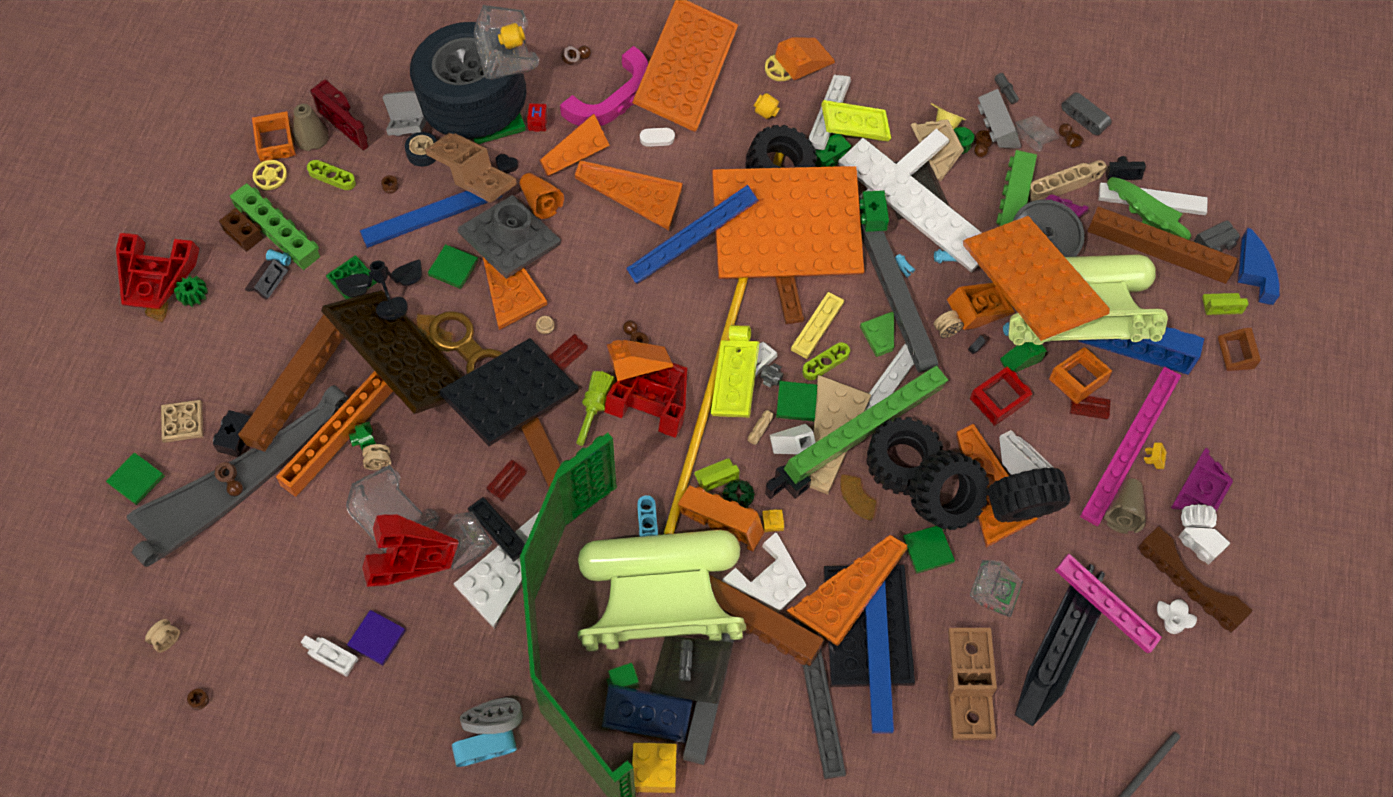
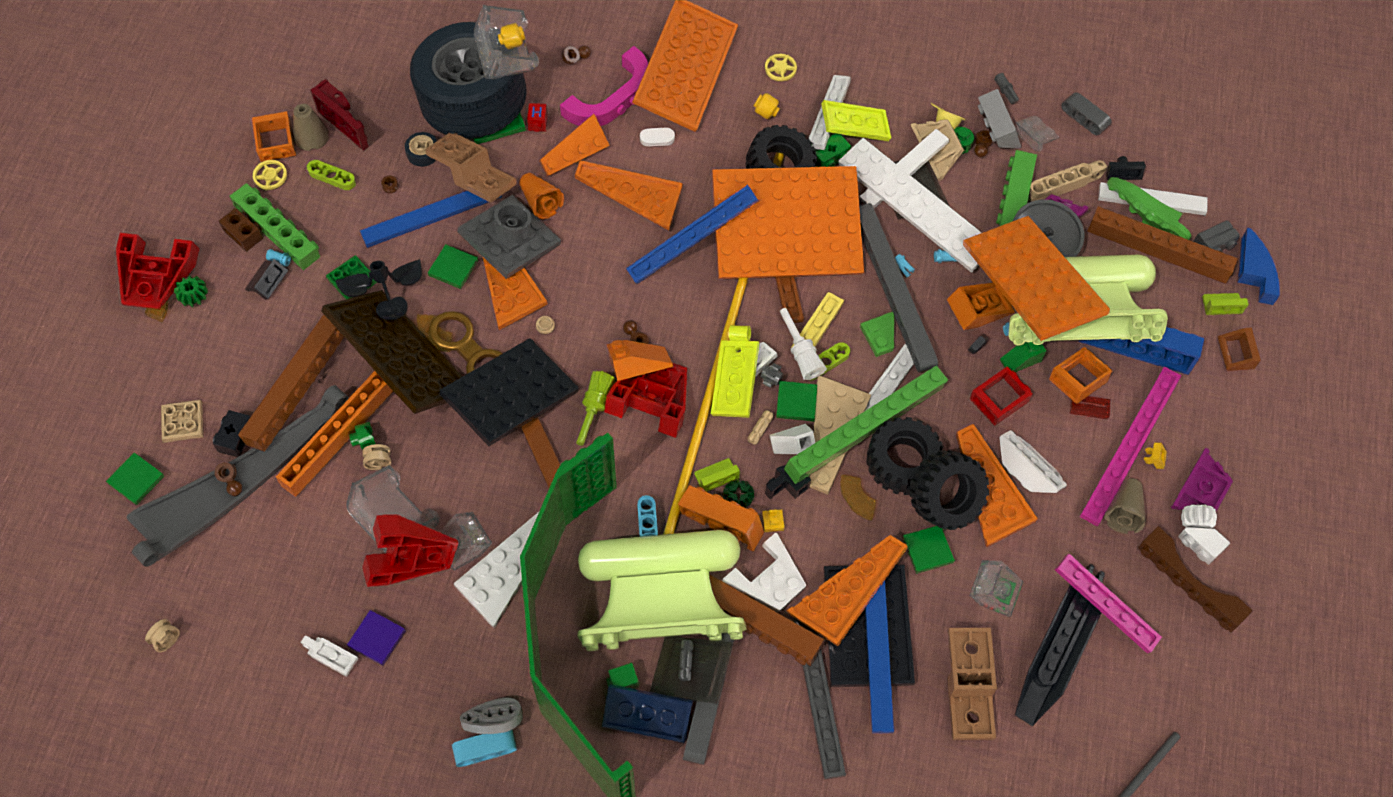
(191, 698): reddish brown bush -> none
(404, 113): light grey bracket -> none
(490, 488): clear red tile -> none
(498, 529): black tile -> none
(506, 164): black tile -> none
(578, 342): clear red tile -> none
(654, 767): yellow brick -> none
(802, 56): orange slope -> none
(803, 351): none -> white piece
(874, 211): green brick -> none
(948, 324): tan wheel -> none
(1029, 494): black tyre -> none
(1072, 139): reddish brown plate -> none
(1176, 616): white plate -> none

